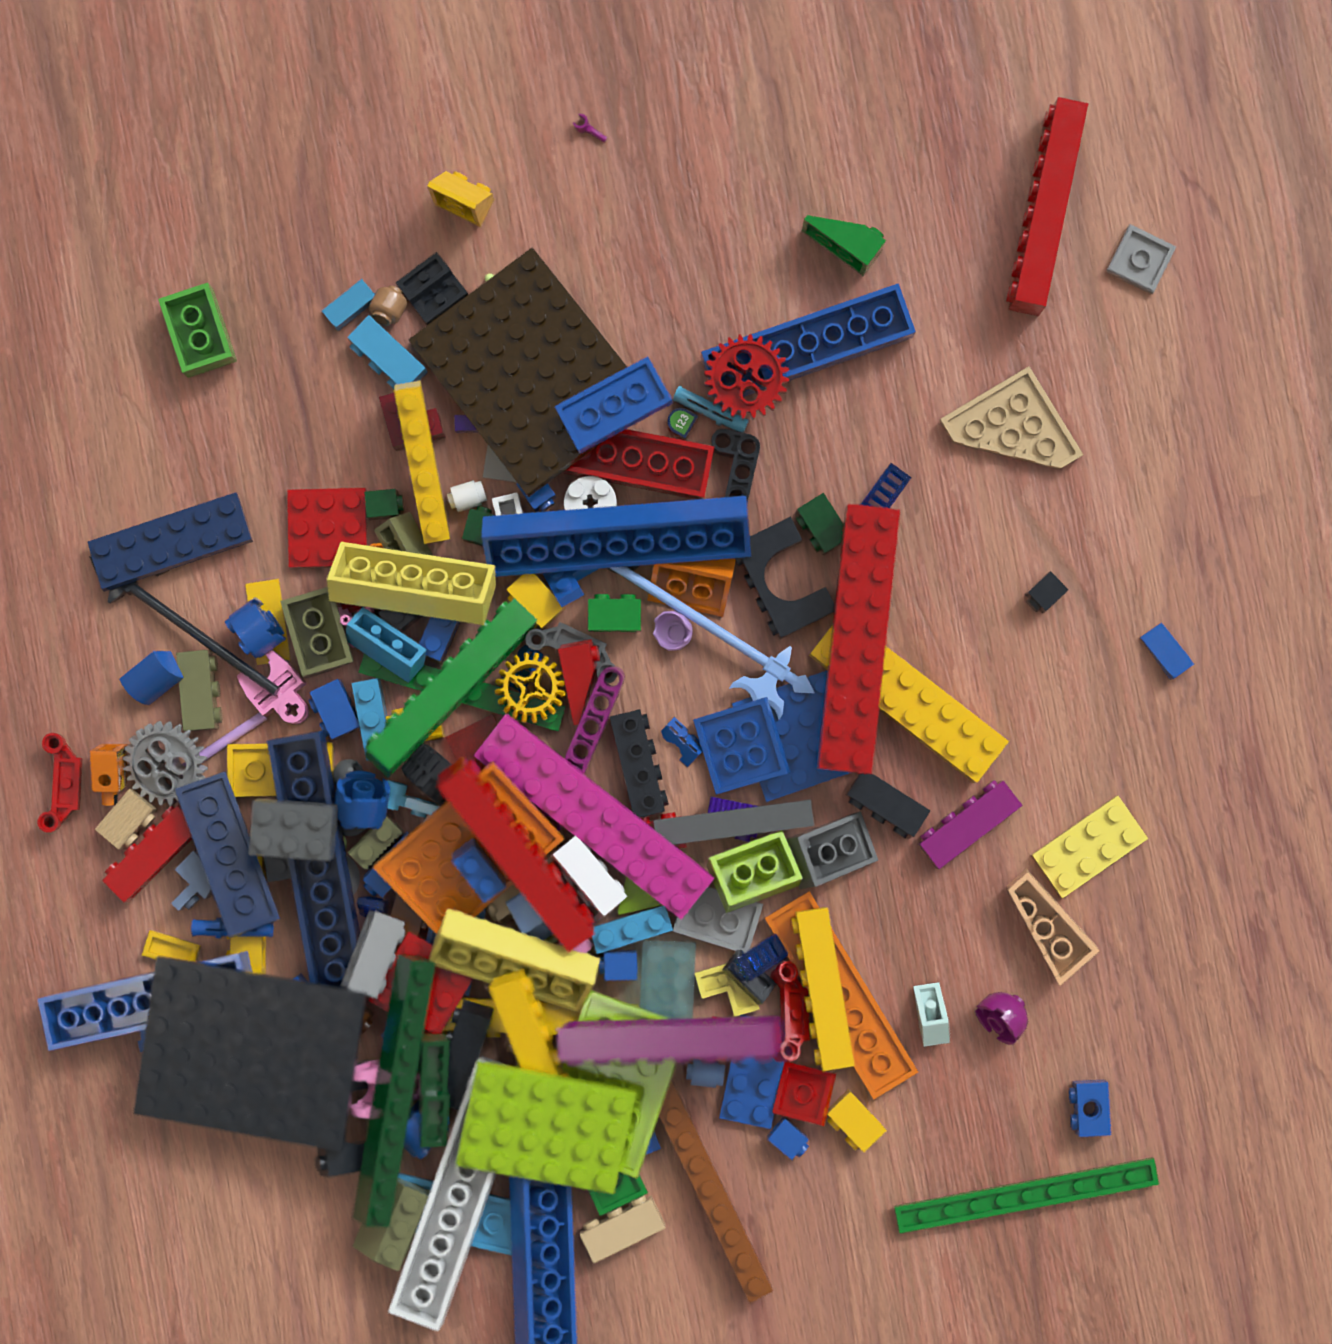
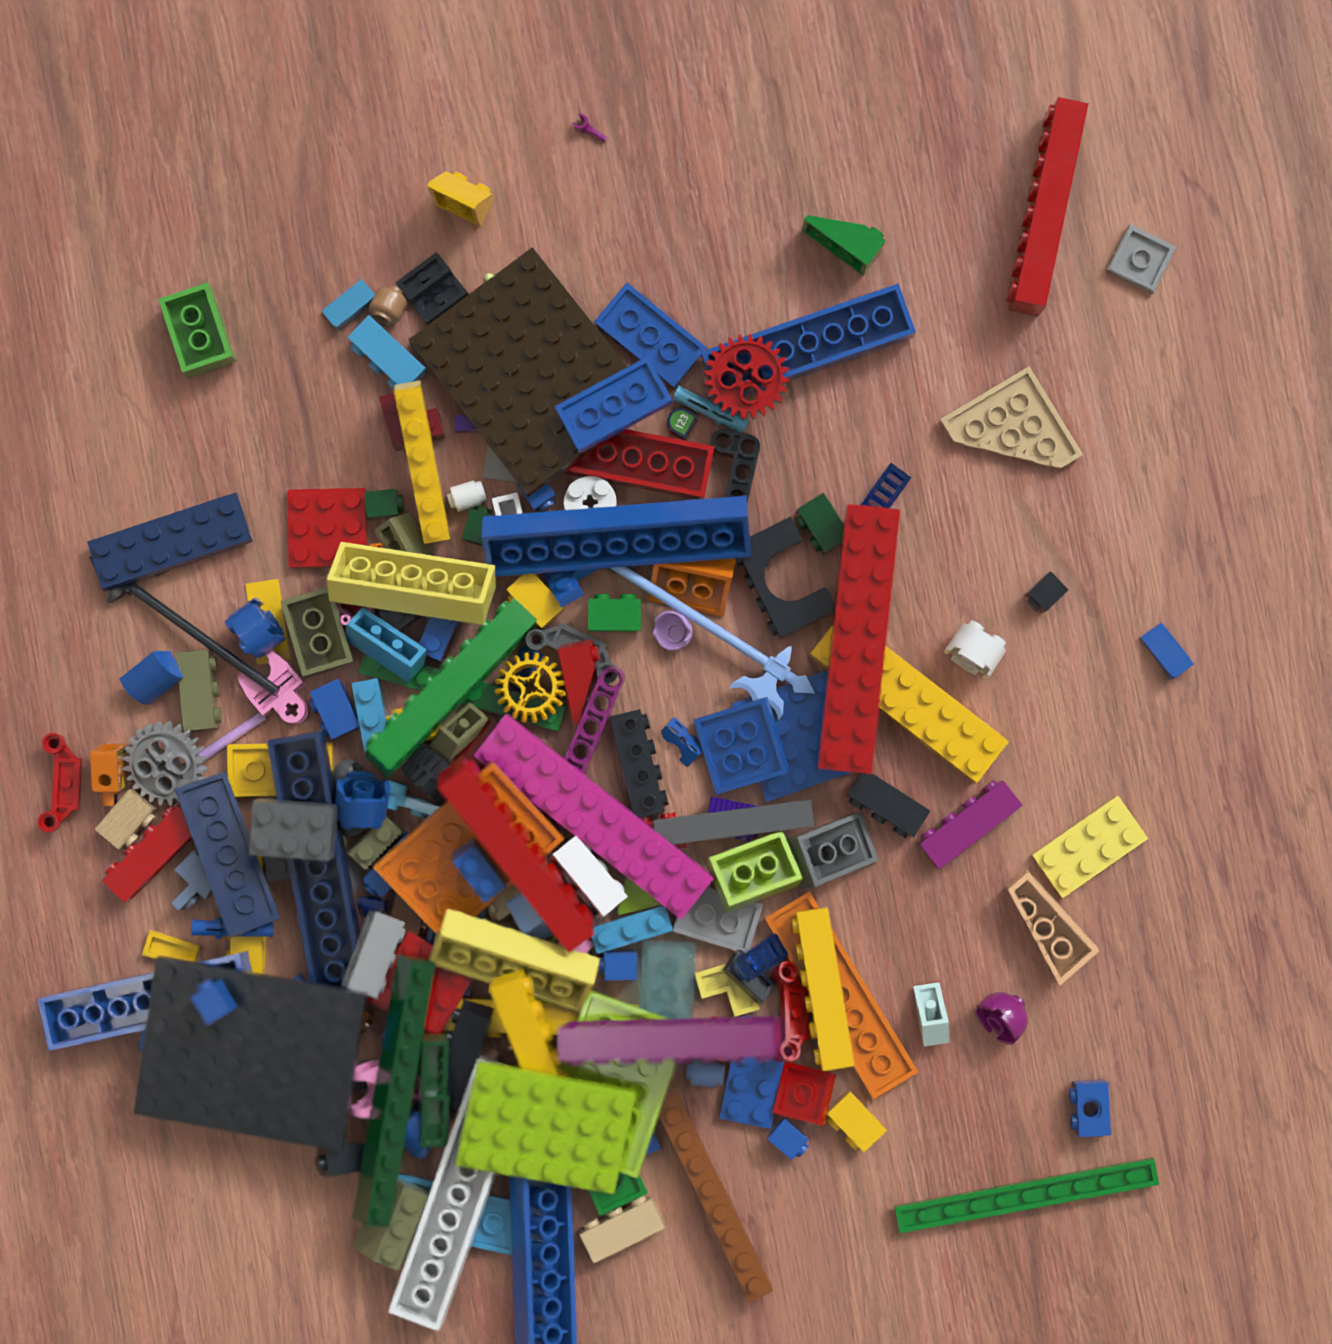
(213, 1000): none -> blue brick
(458, 732): none -> olive brick
(650, 333): none -> blue plate
(976, 649): none -> white brick

